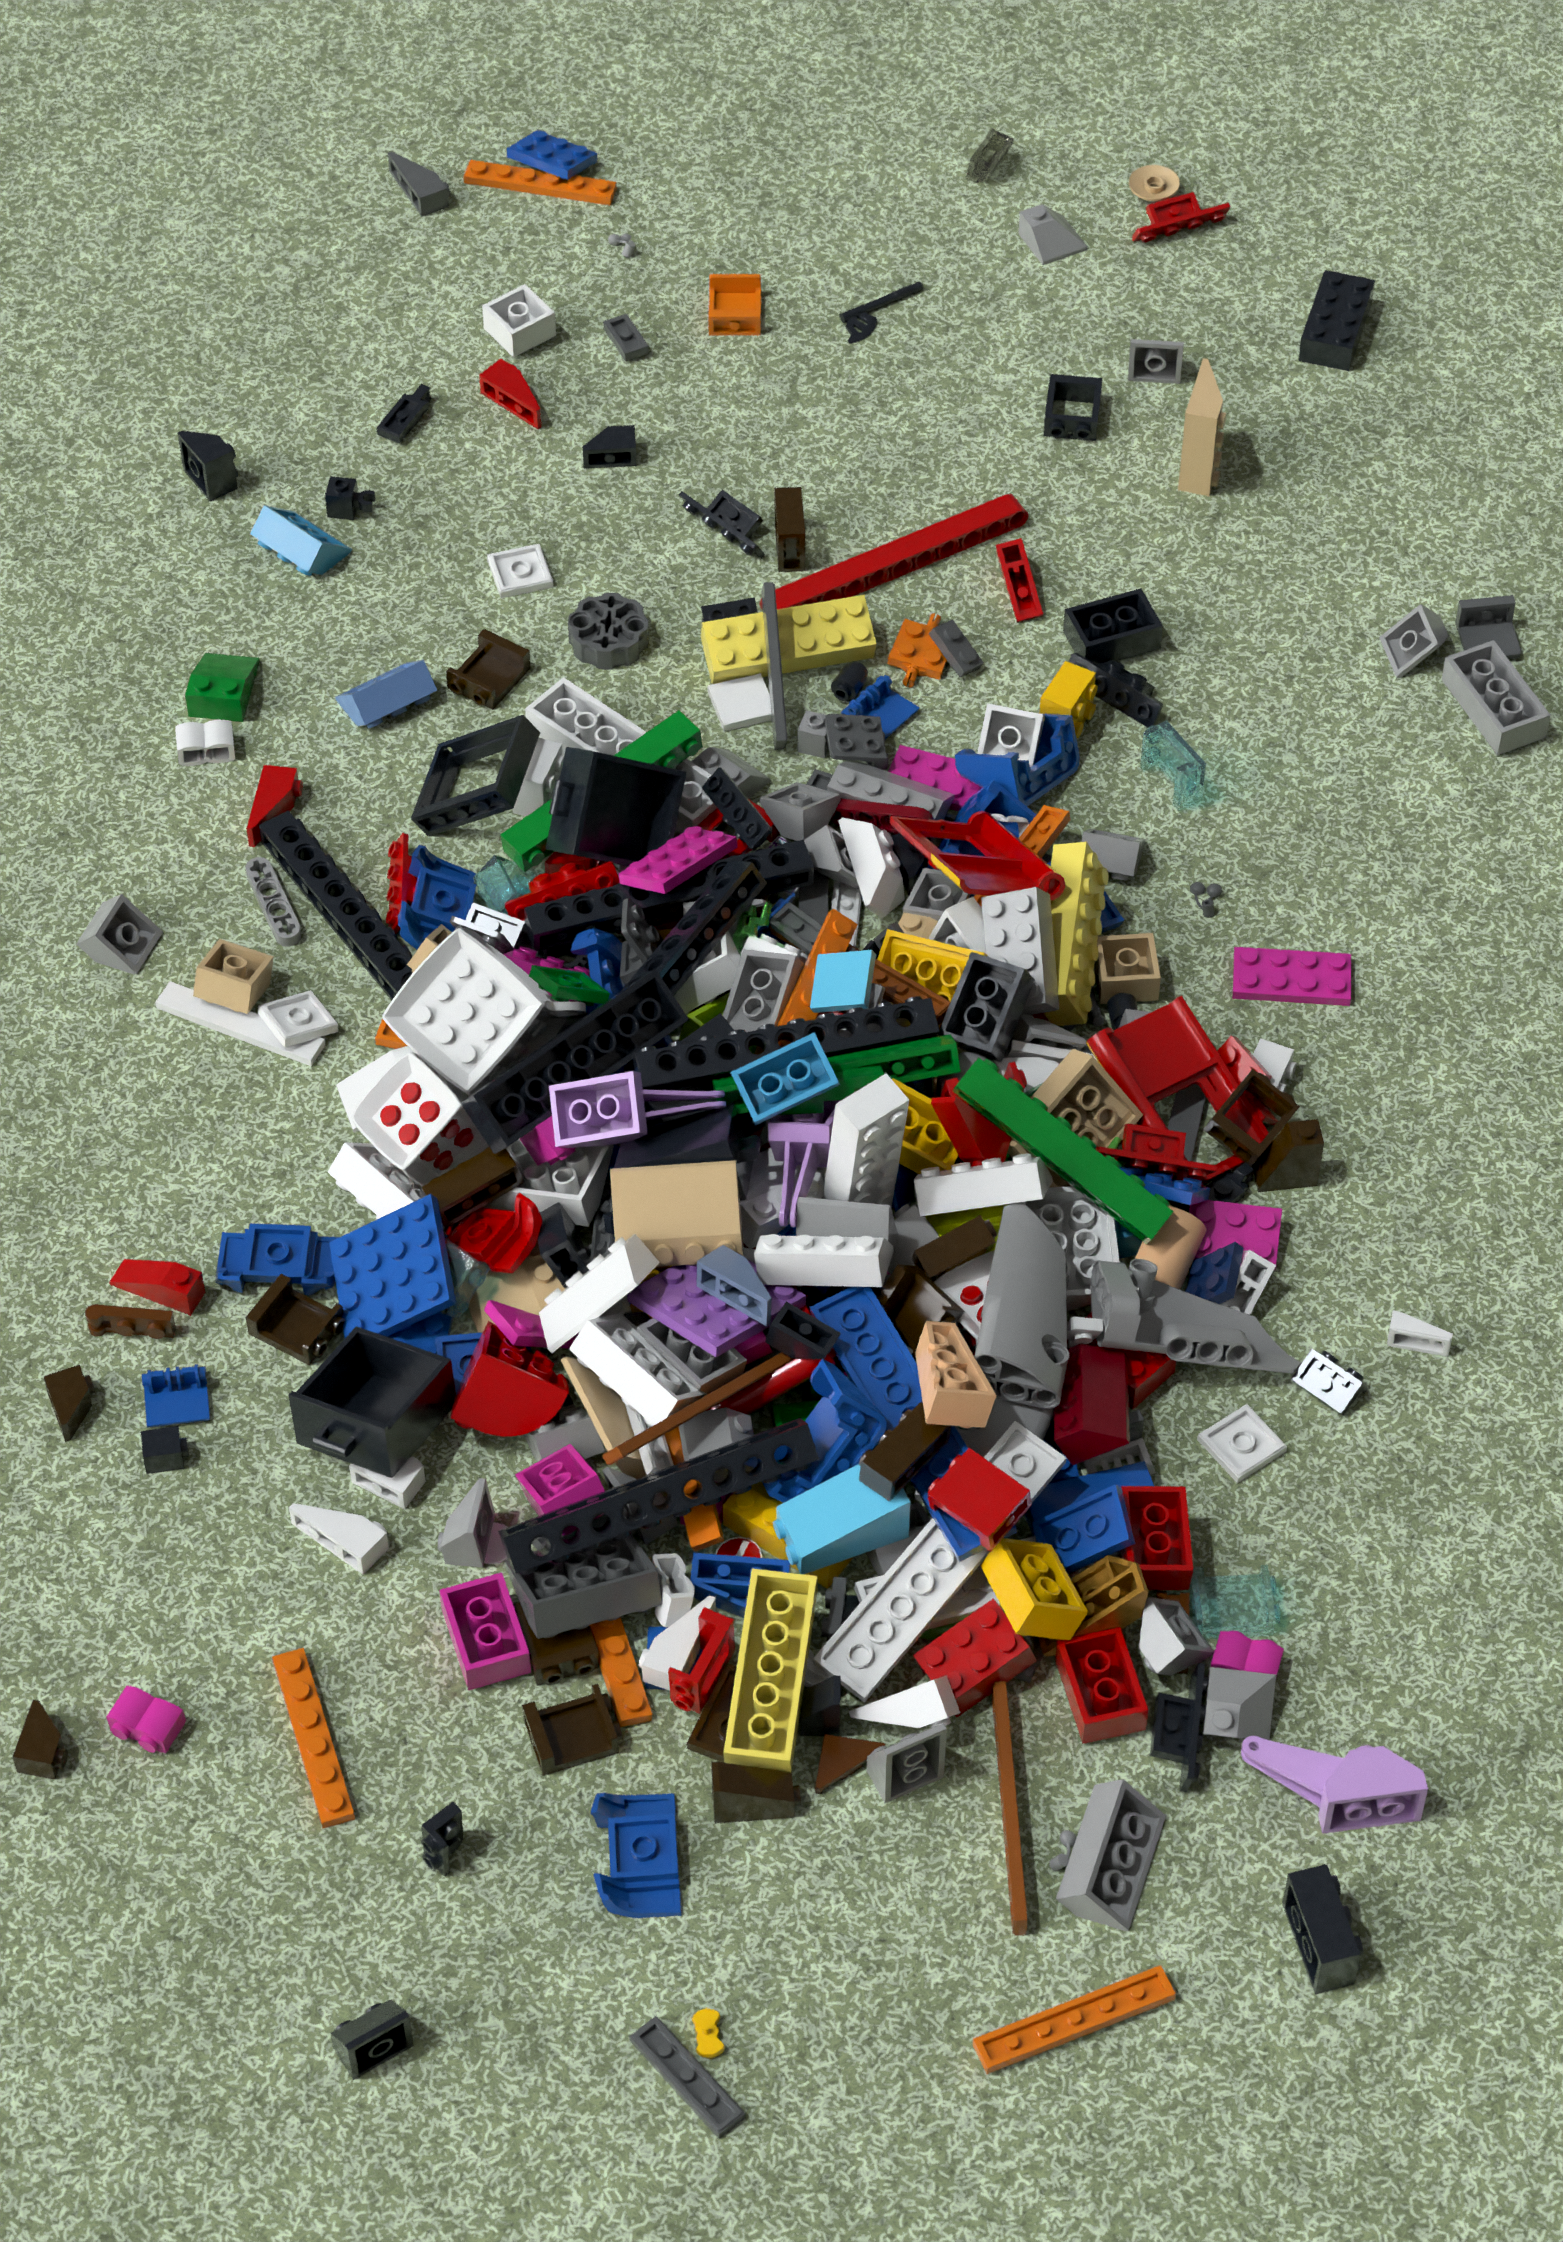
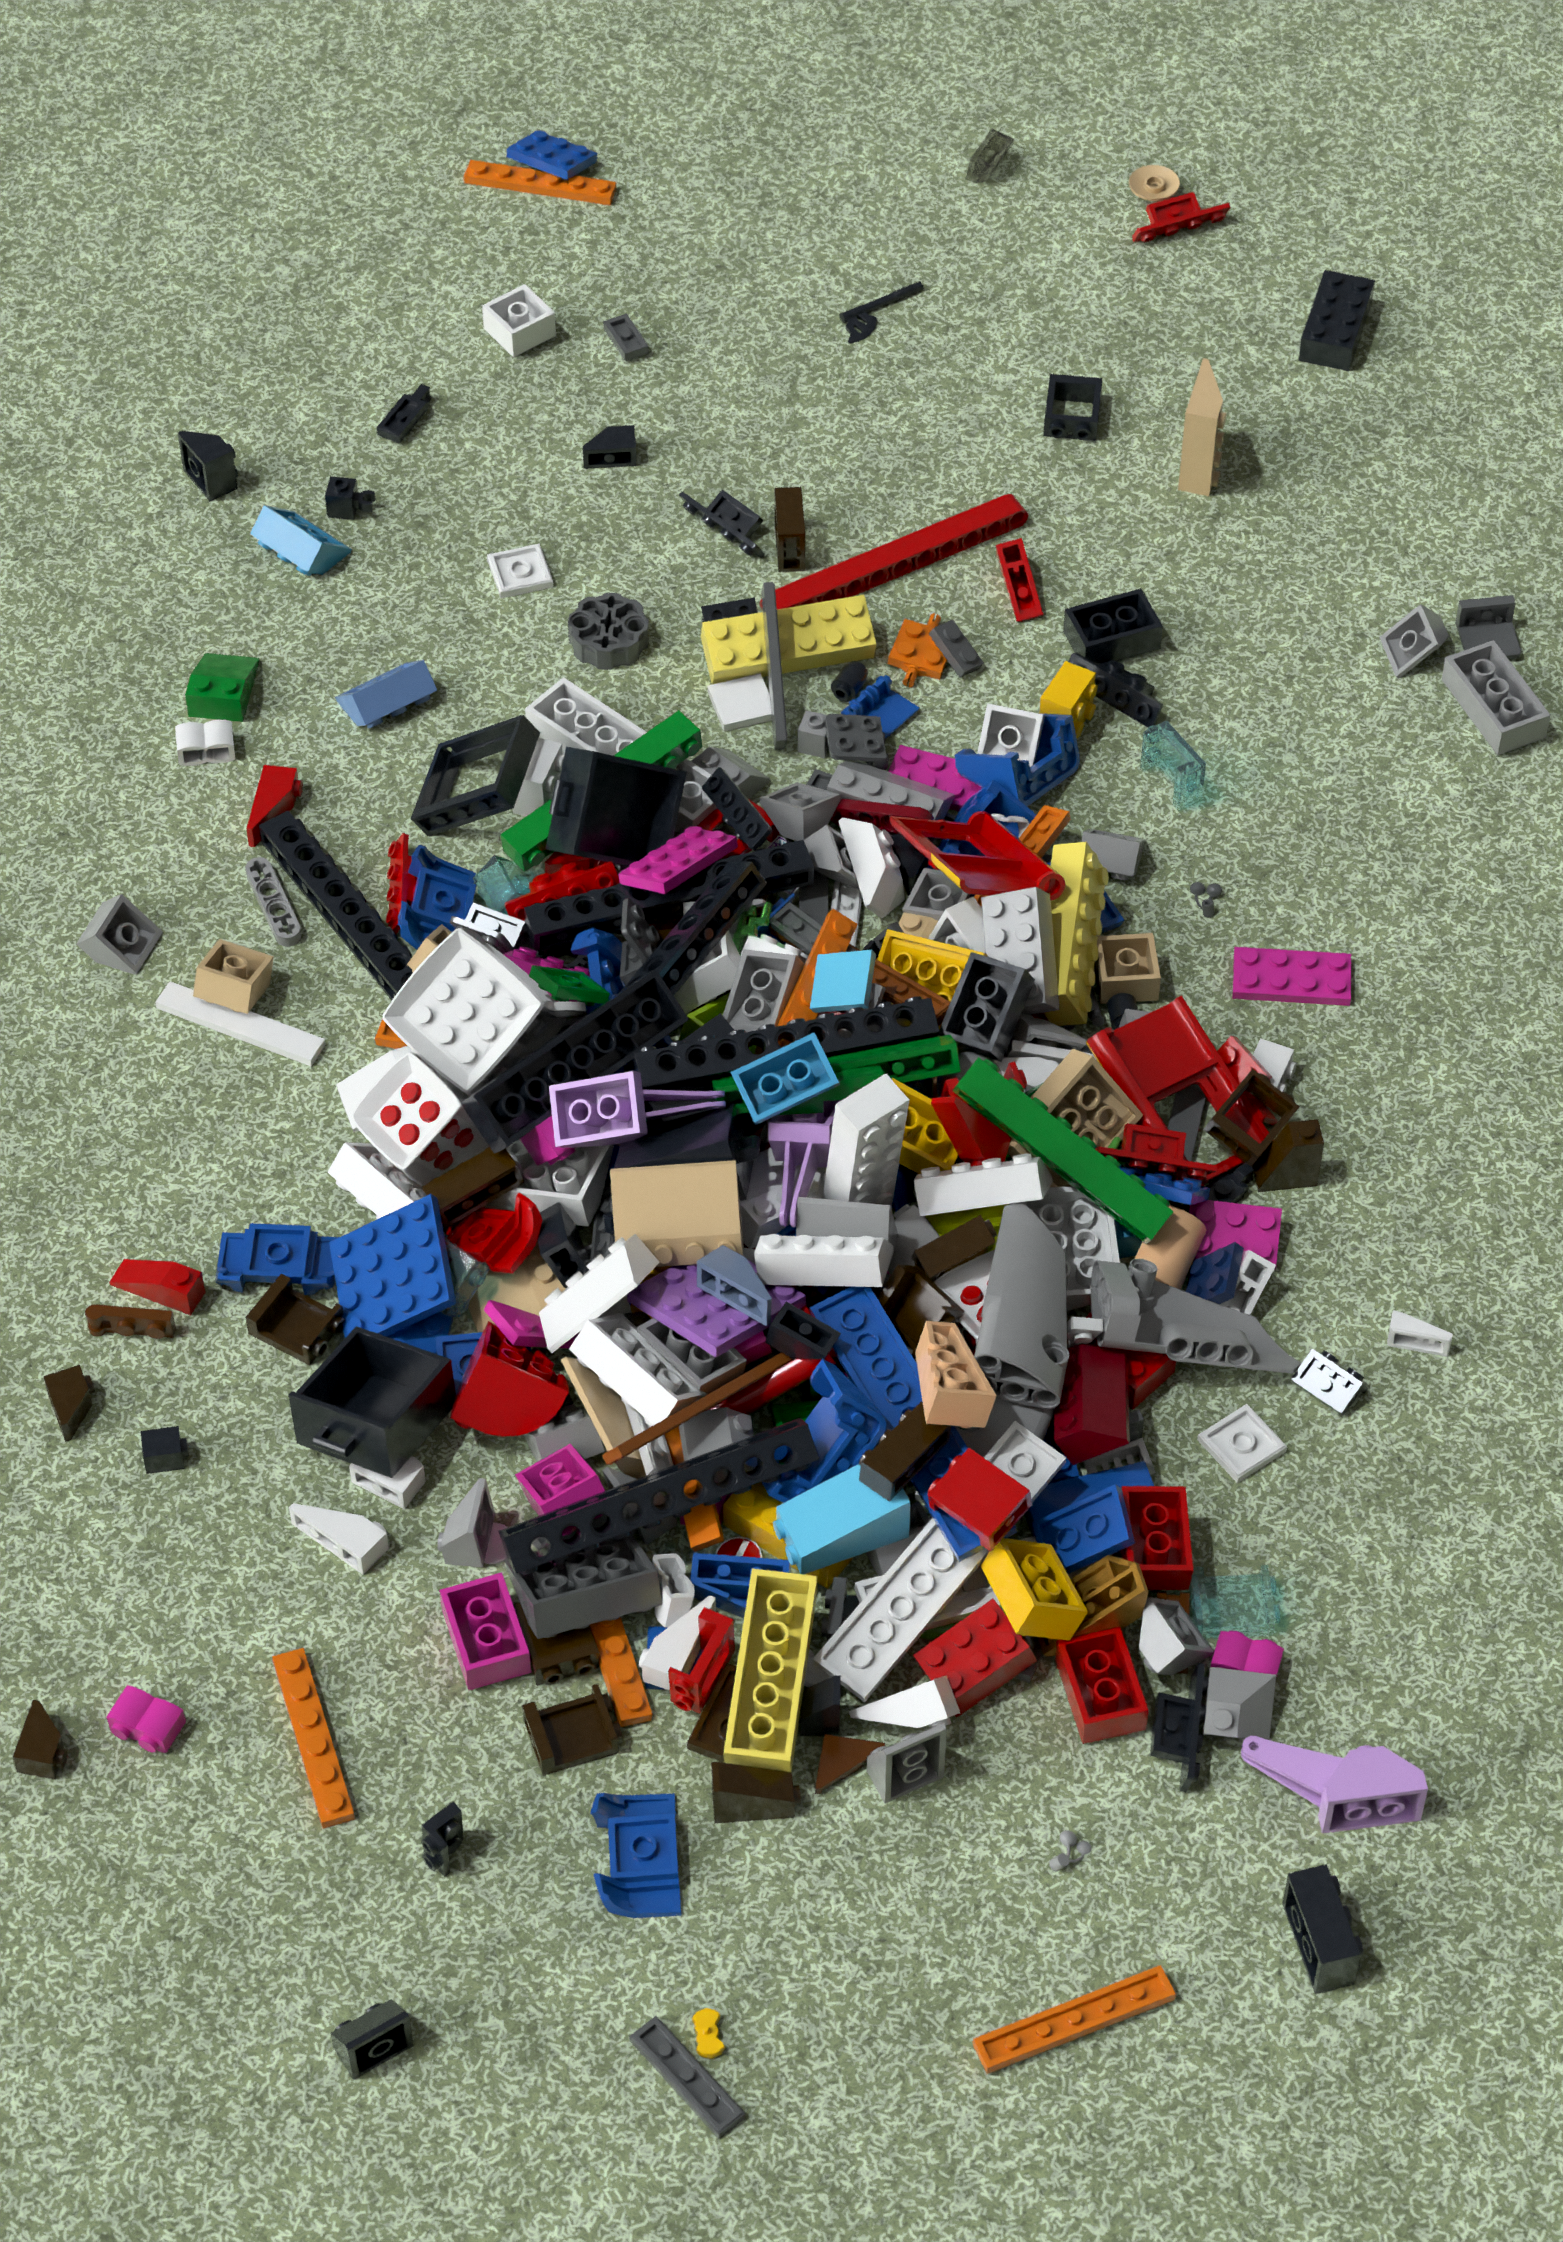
(176, 1396): blue hinge -> none
(297, 1018): white tile -> none
(419, 184): dark grey slope -> none
(490, 670): dark brown panel -> none
(508, 388): red slope -> none
(615, 239): light grey piece -> none
(734, 304): orange panel -> none
(1009, 1809): dark orange tile -> none
(1049, 234): light grey slope -> none
(1111, 1855): light grey slope -> none
(1155, 361): light grey slope -> none

